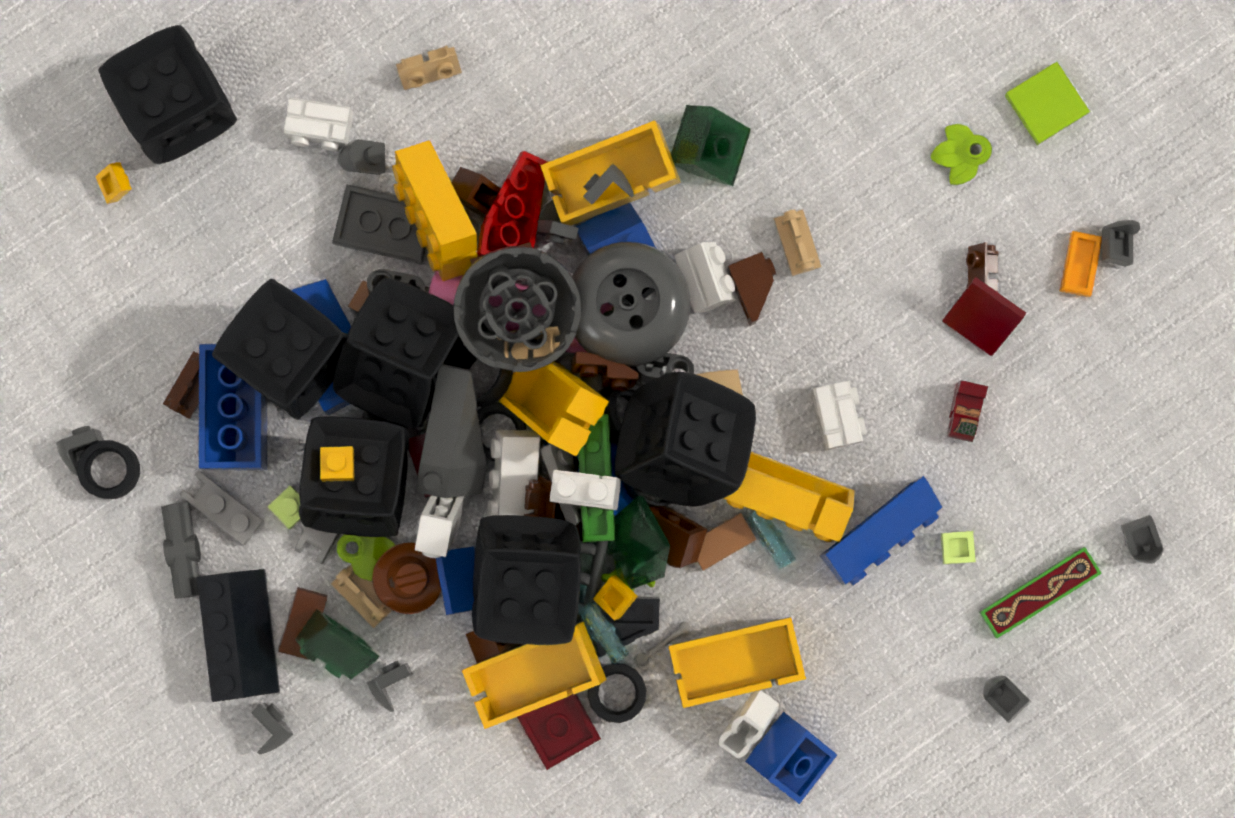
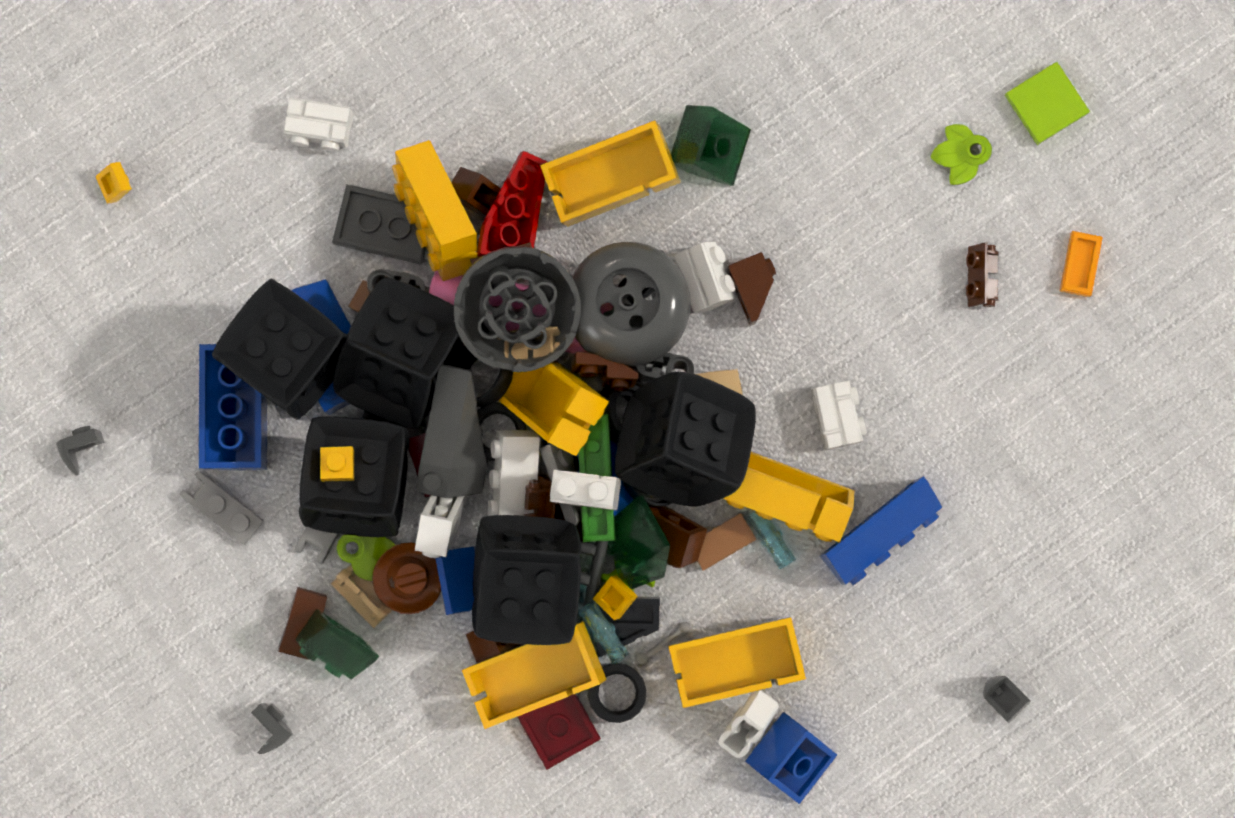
(87, 458): black tyre -> none
(167, 94): black piece -> none
(181, 549): dark grey piece -> none
(185, 392): reddish brown hinge -> none
(238, 635): black slope -> none
(287, 507): yellowish green plate -> none
(363, 157): dark grey plate -> none
(391, 674): dark grey plate -> none
(441, 65): tan hinge -> none
(551, 226): dark grey plate -> none
(598, 185): dark grey plate -> none
(612, 227): blue slope -> none
(797, 242): tan hinge -> none
(958, 547): yellowish green plate -> none
(966, 410): dark red leg -> none
(984, 316): dark red tile -> none
(1040, 592): tile -> none
(1118, 242): dark grey plate -> none
(1143, 540): dark grey plate -> none

